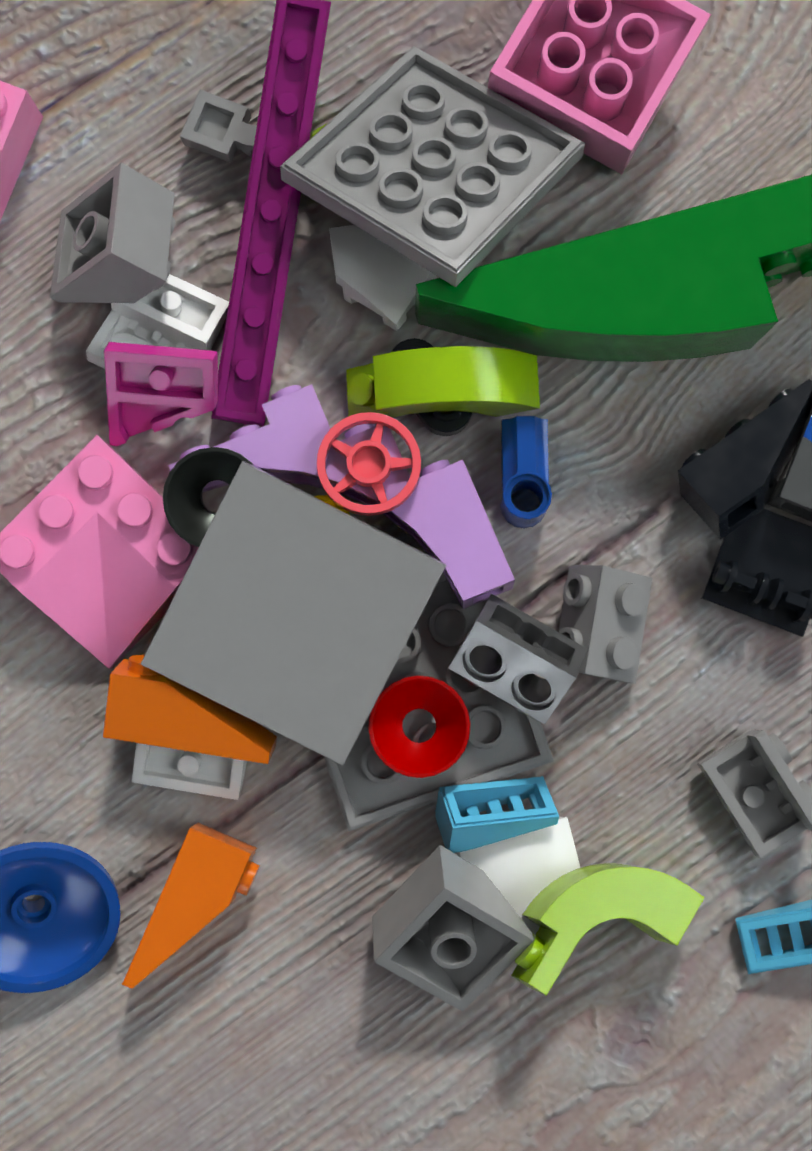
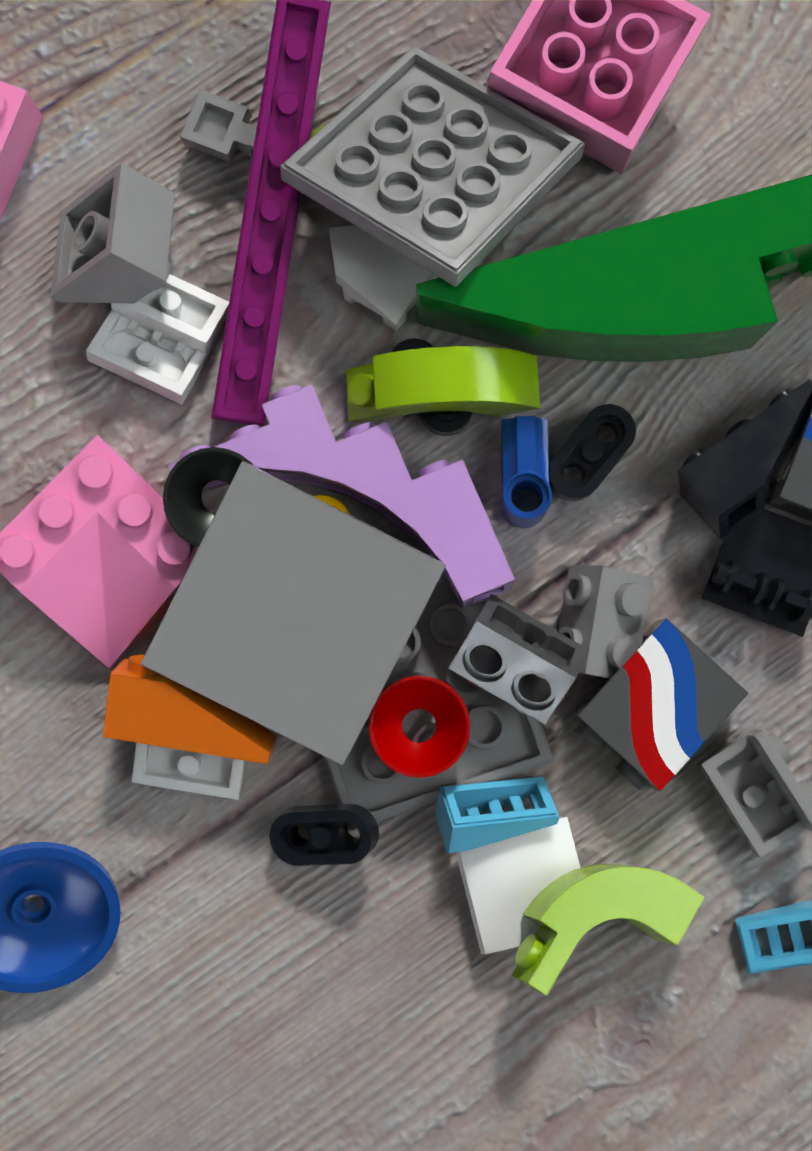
(156, 387): dark pink wing -> none
(199, 888): orange slope -> none
(328, 835): none -> black plate
(369, 463): coral wheel -> none
(448, 930): light grey slope -> none
(589, 453): none -> black plate
(659, 707): none -> panel

